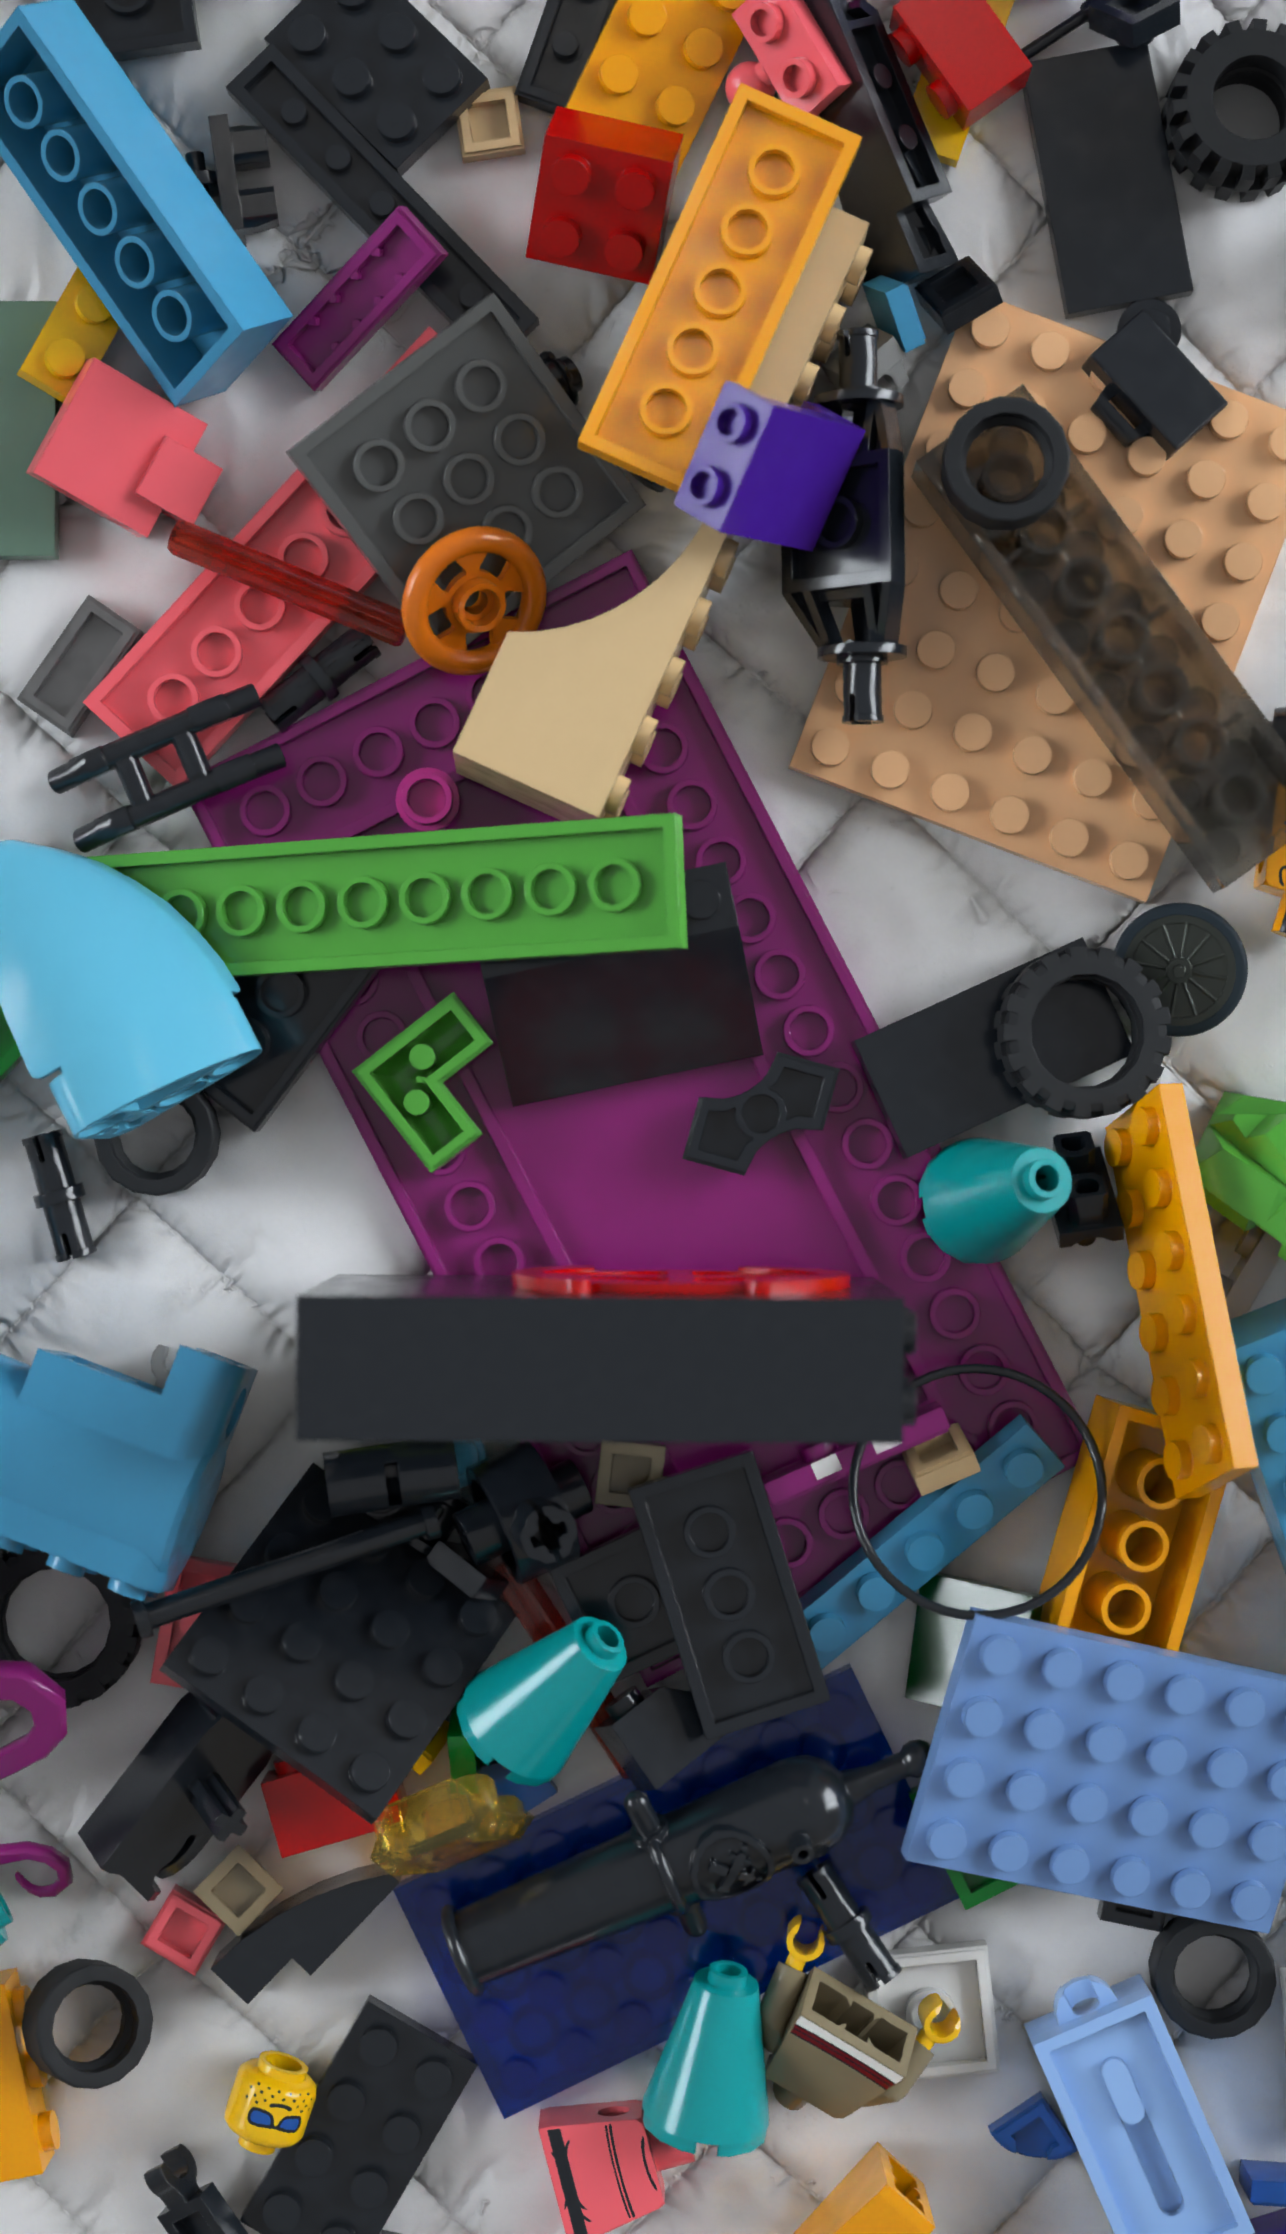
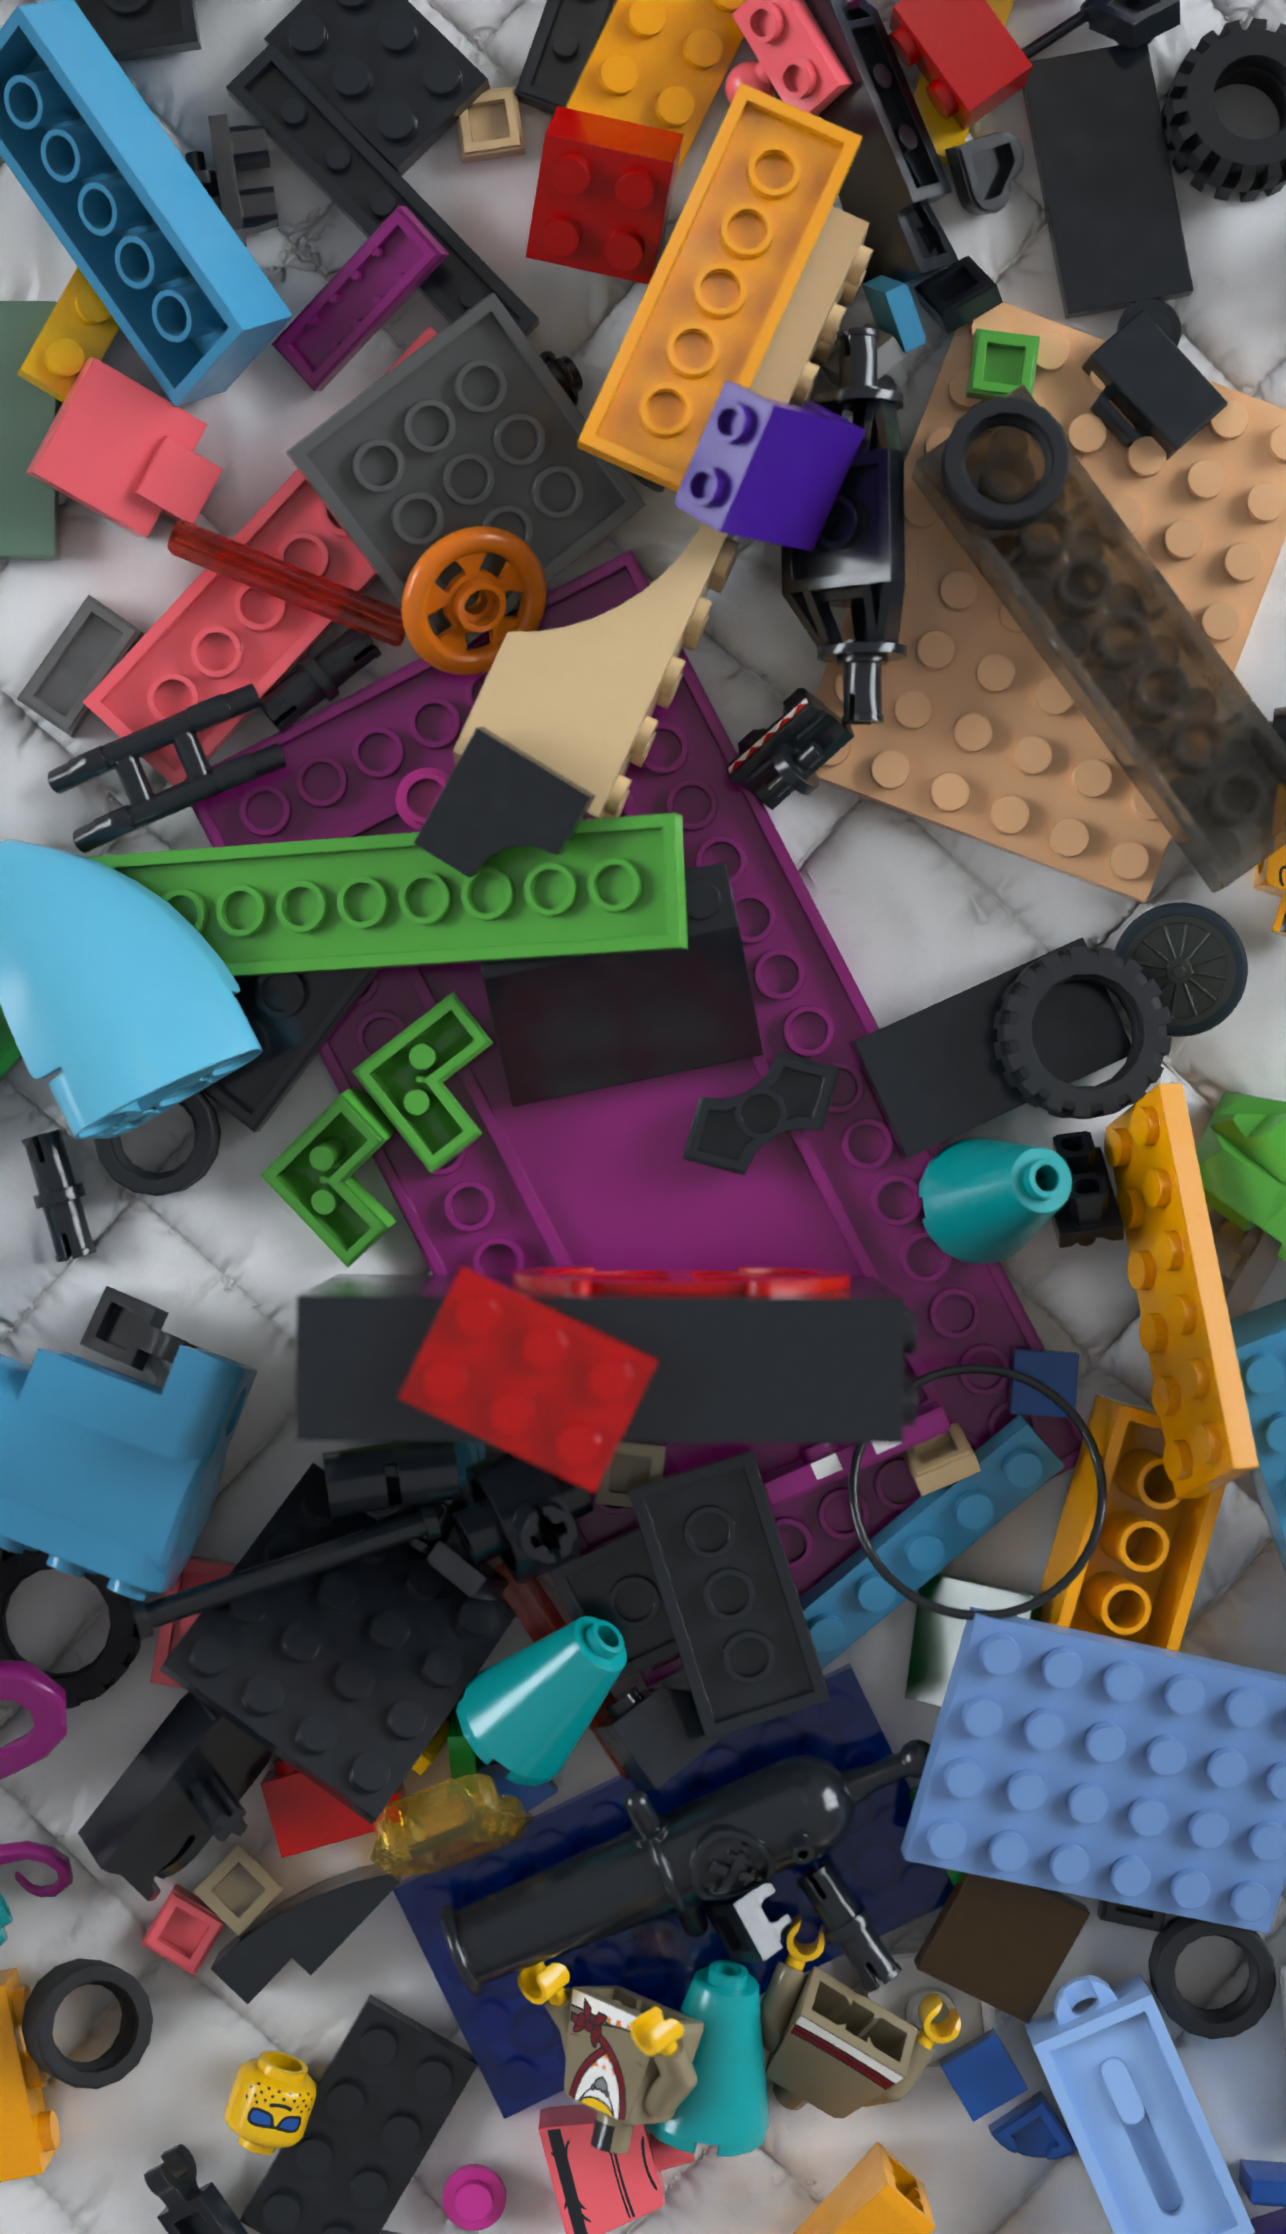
(130, 1330): none -> black plate
(319, 1178): none -> bright green brick
(474, 2197): none -> dark pink plate
(500, 802): none -> black tile
(528, 1379): none -> red plate
(619, 2050): none -> torso
(744, 1926): none -> black tile
(790, 750): none -> black hips
(983, 2074): none -> blue tile
(984, 171): none -> black tile
(1001, 363): none -> bright green tile
(1001, 1941): none -> dark brown tile
(1052, 1368): none -> blue tile

